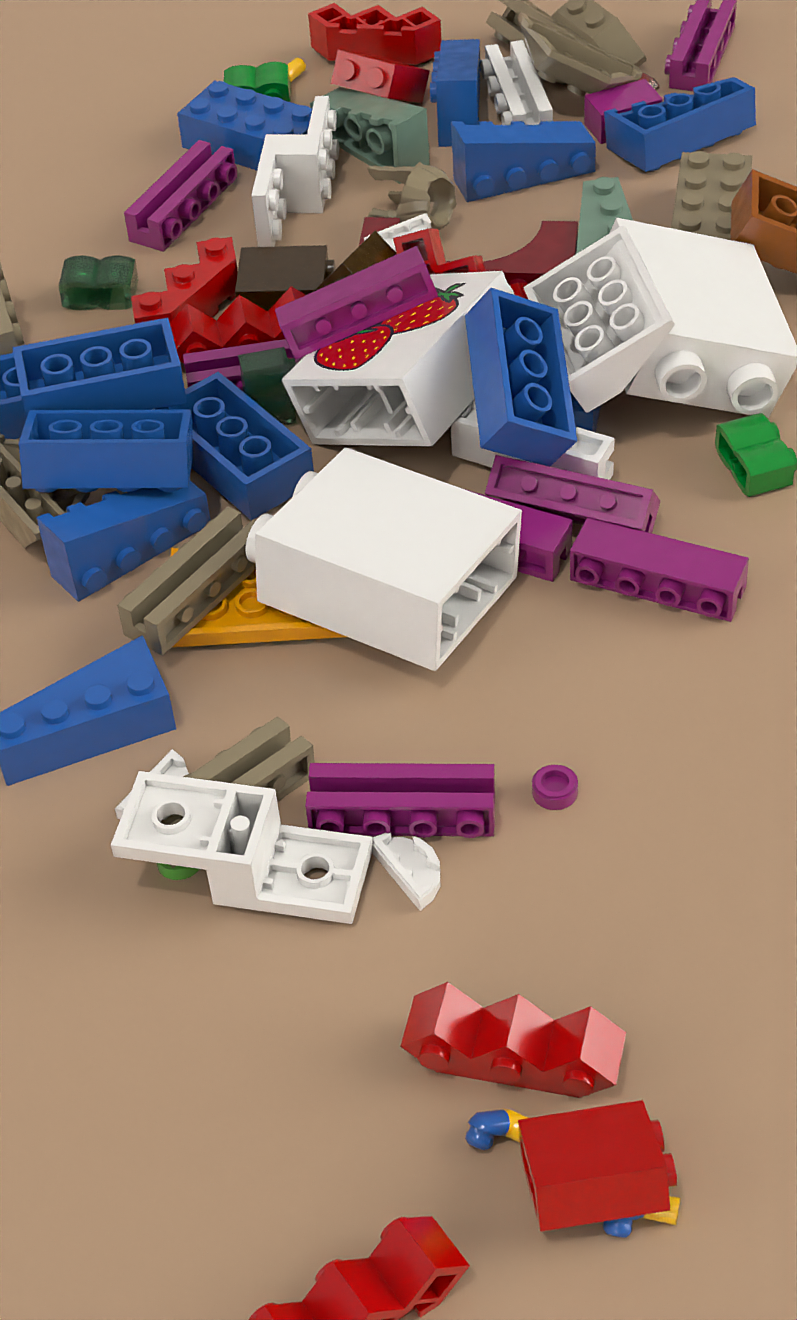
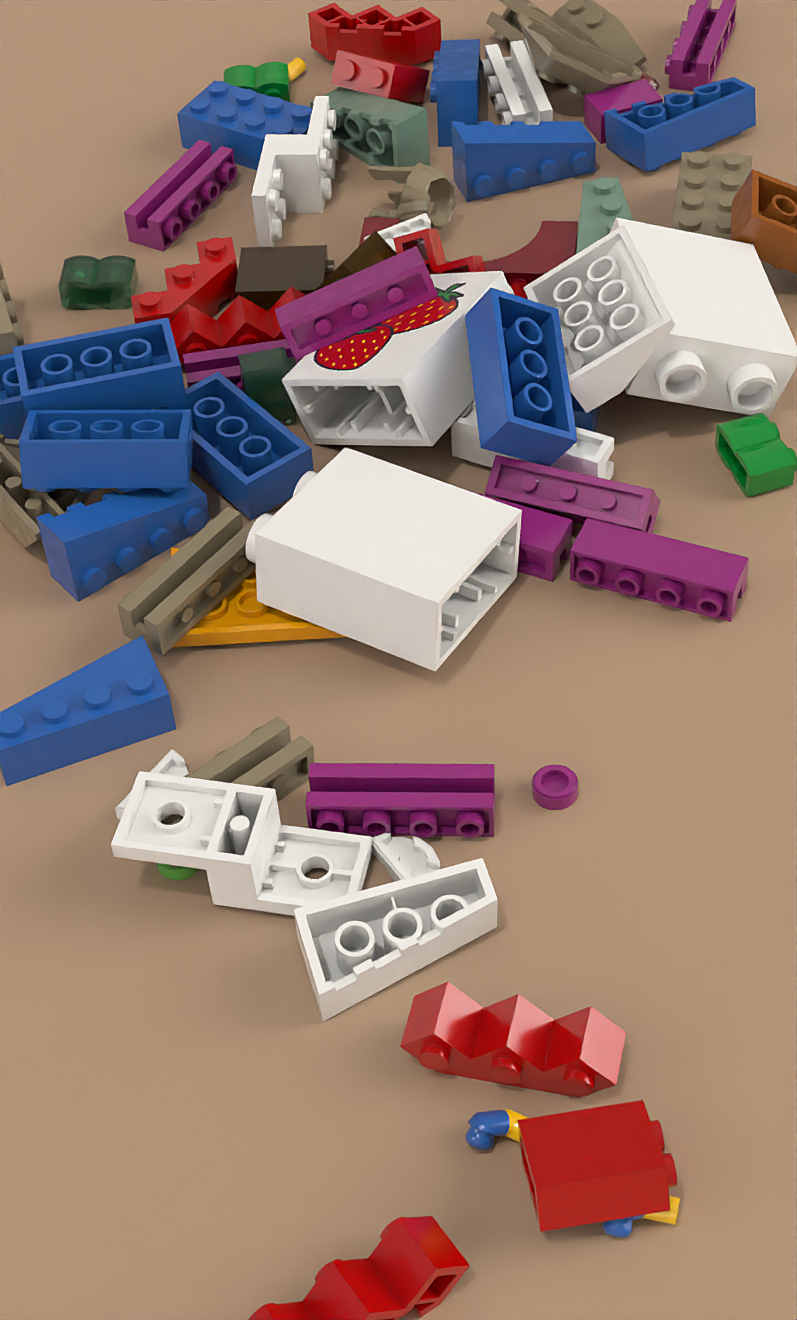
(391, 930): none -> white wedge

